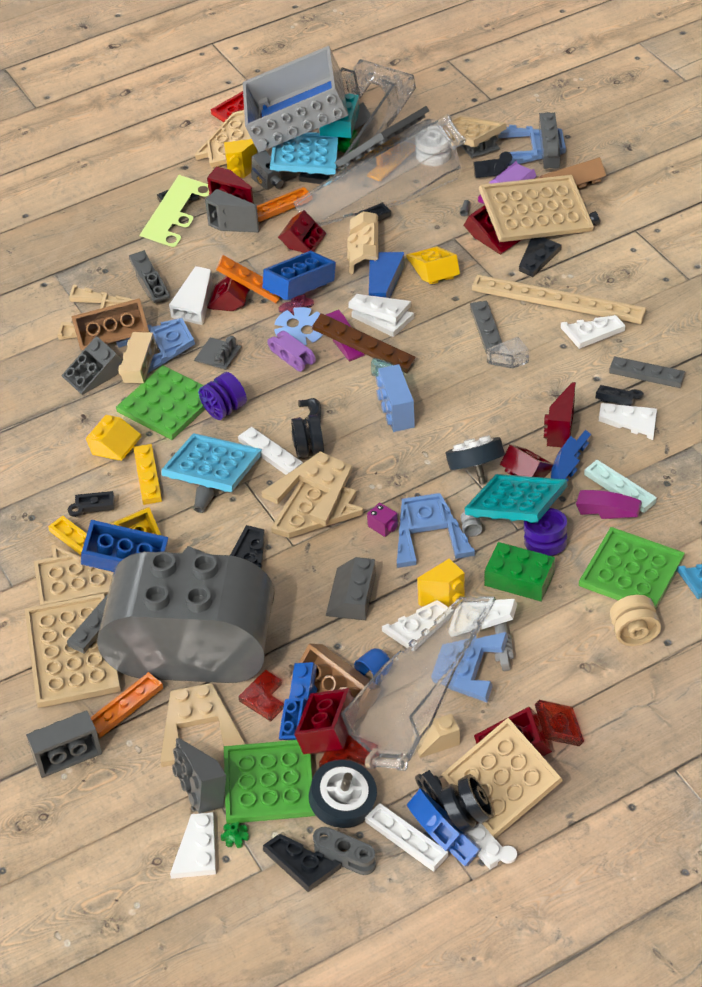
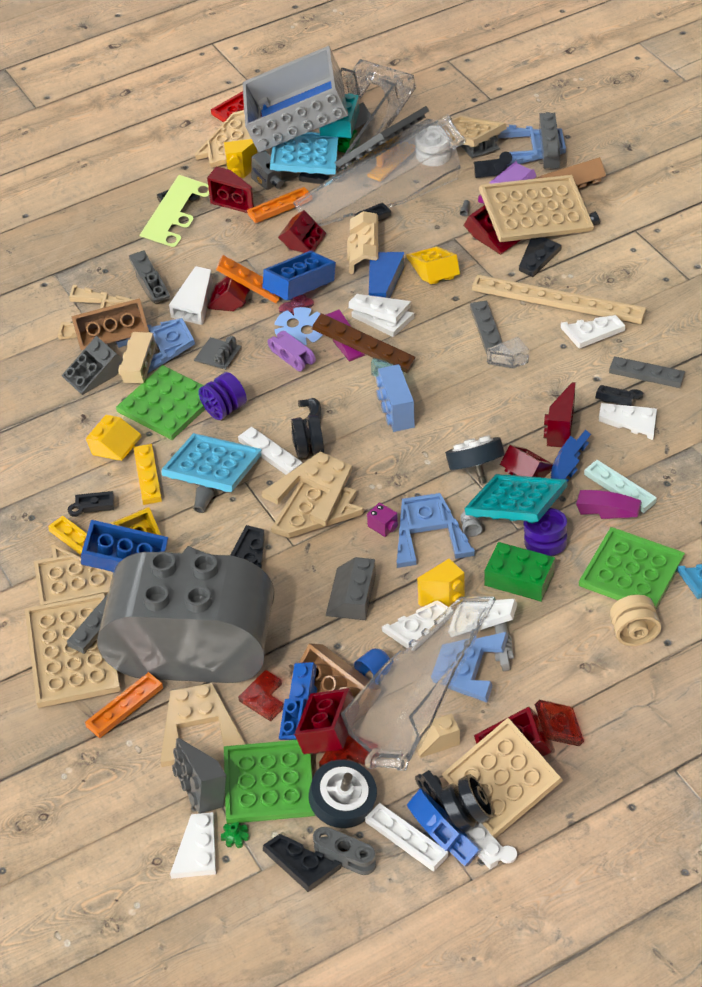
(64, 744): dark grey brick -> none
(231, 213): dark grey slope -> none

